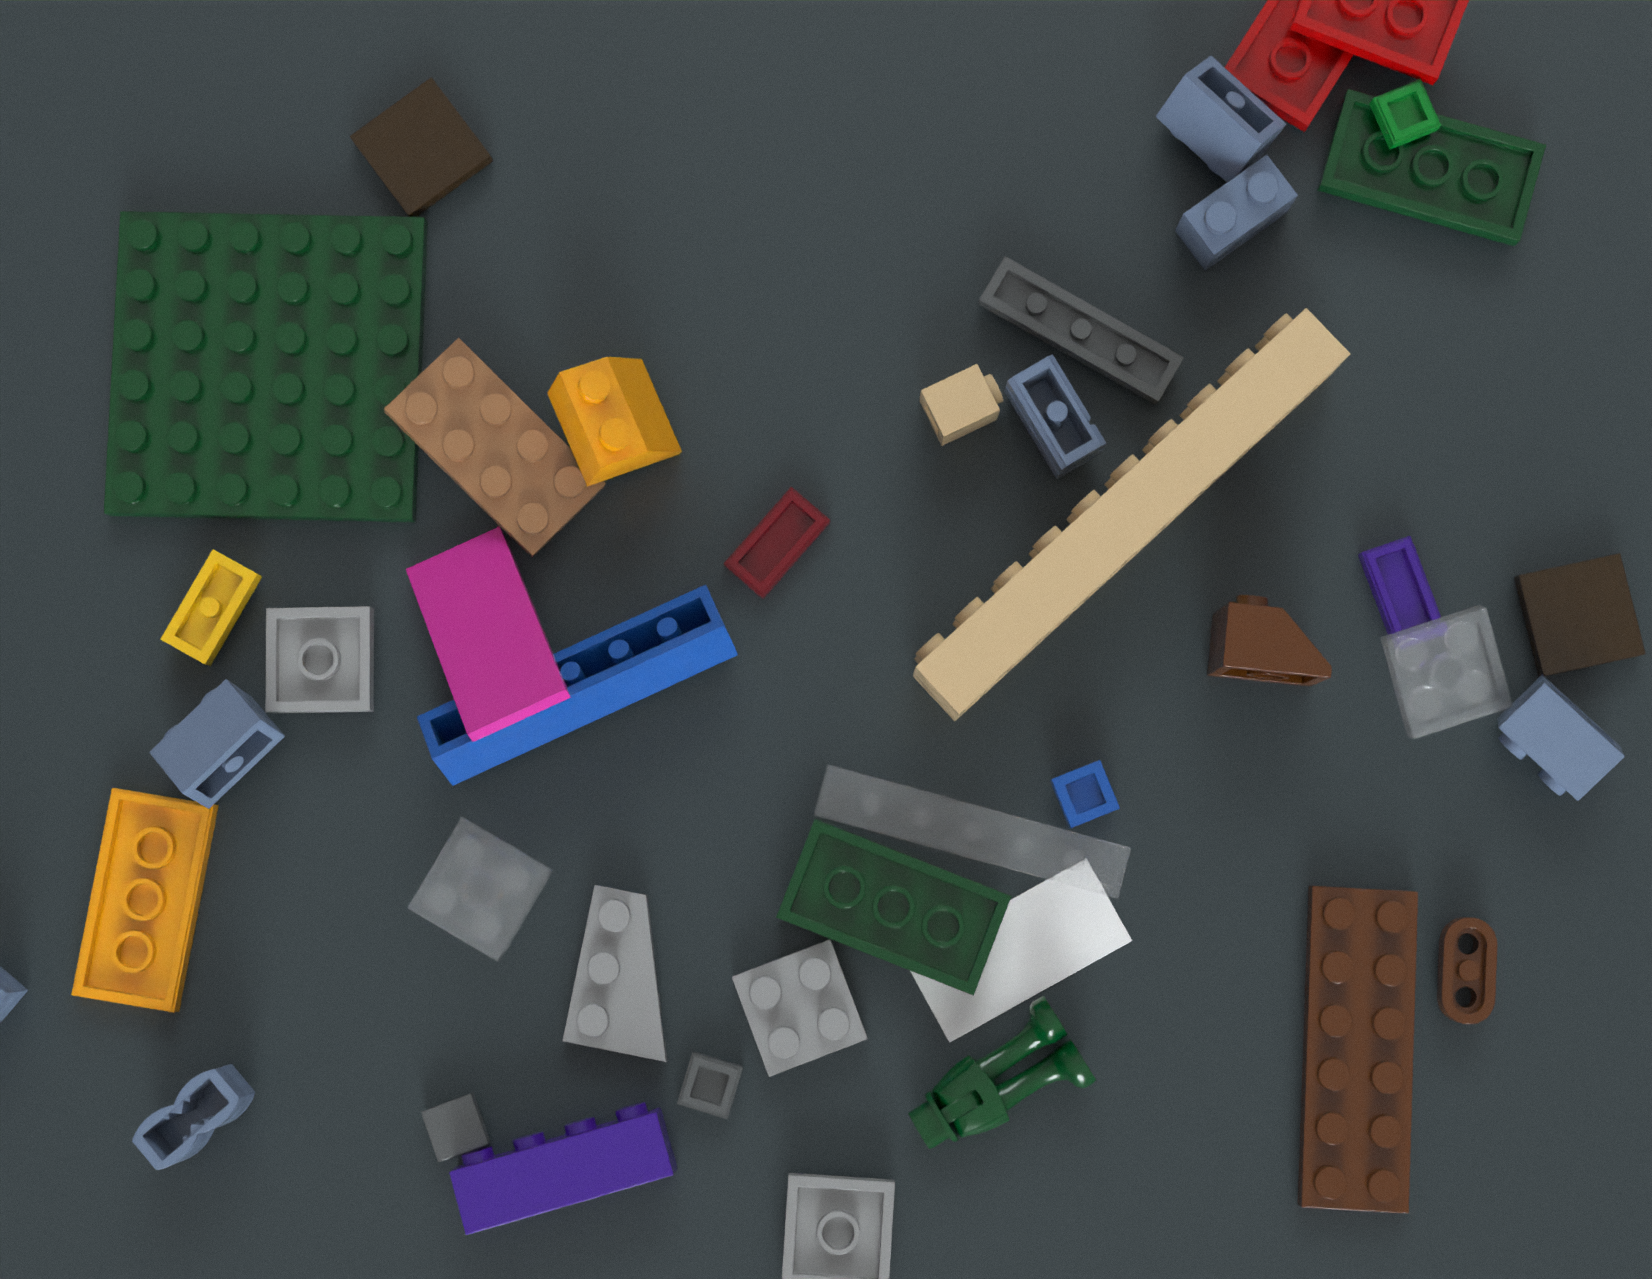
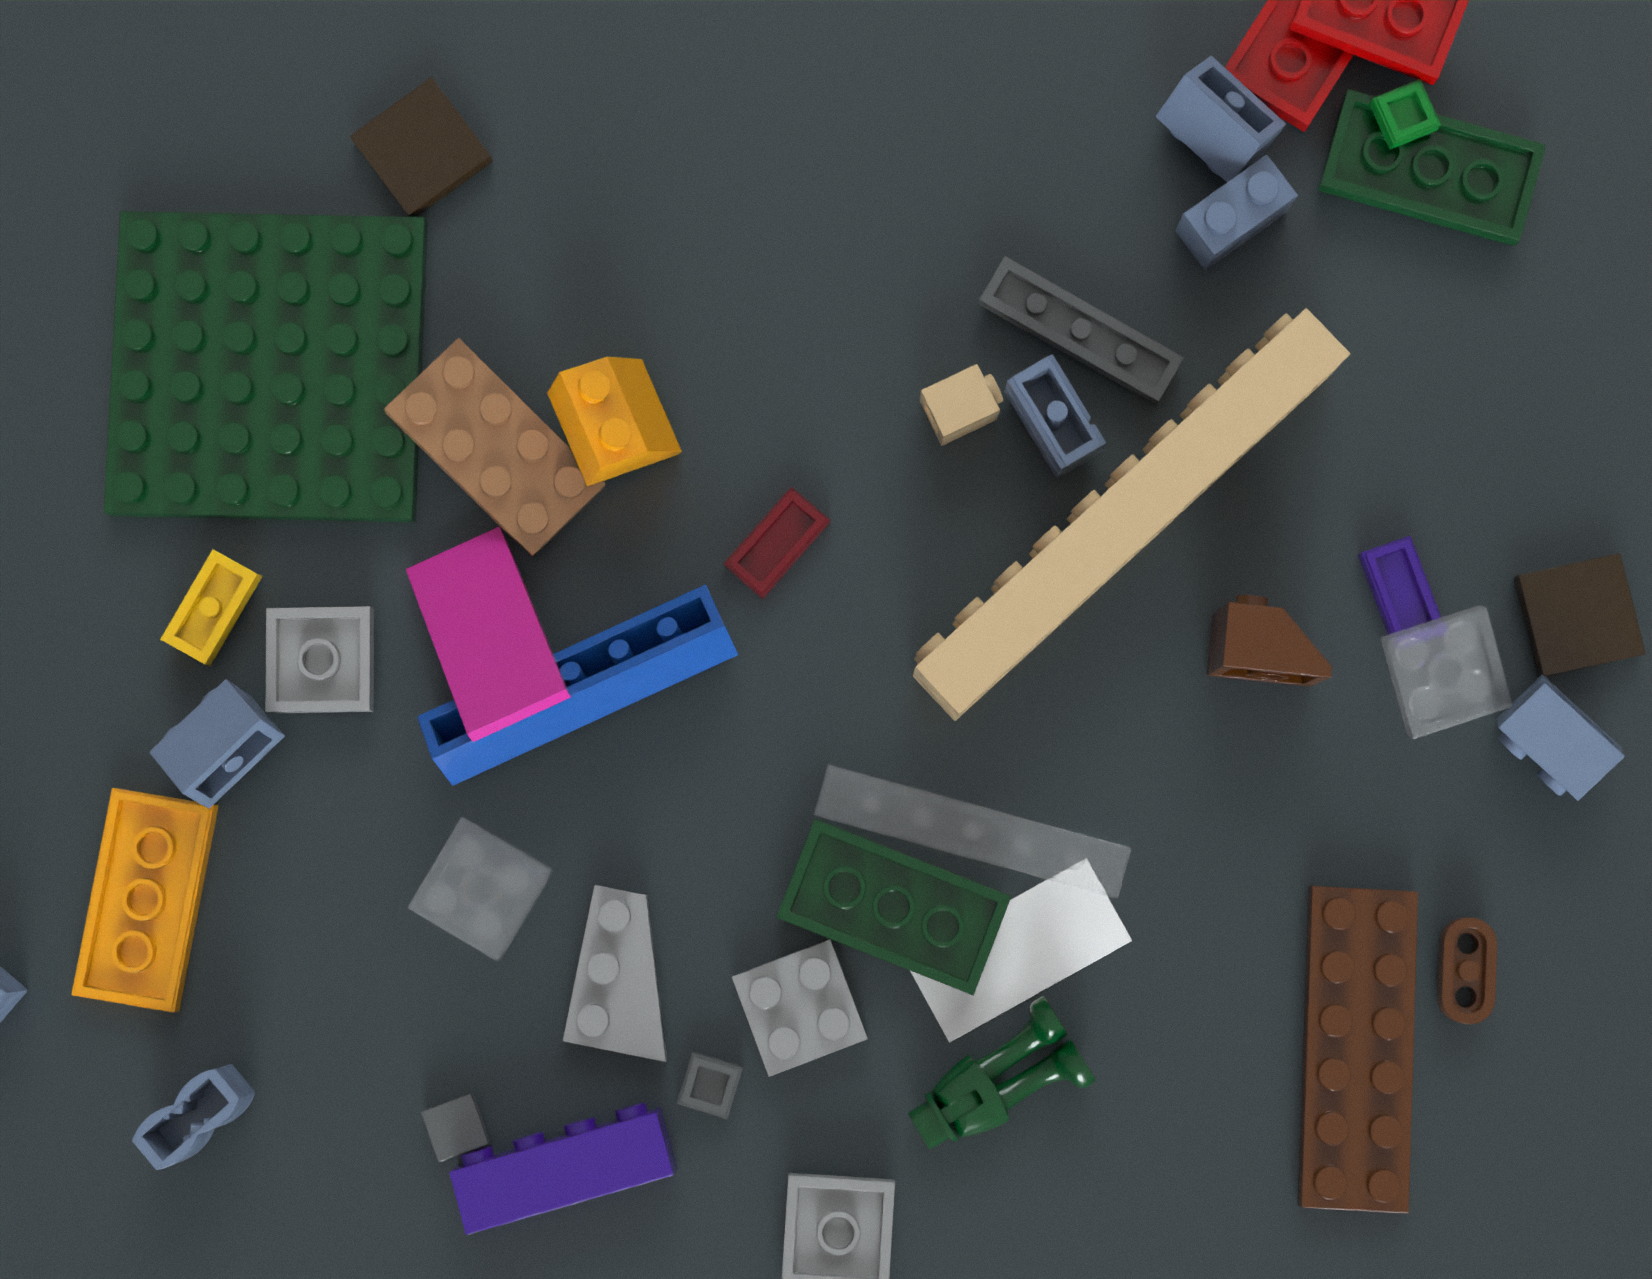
(1084, 794): blue plate -> none

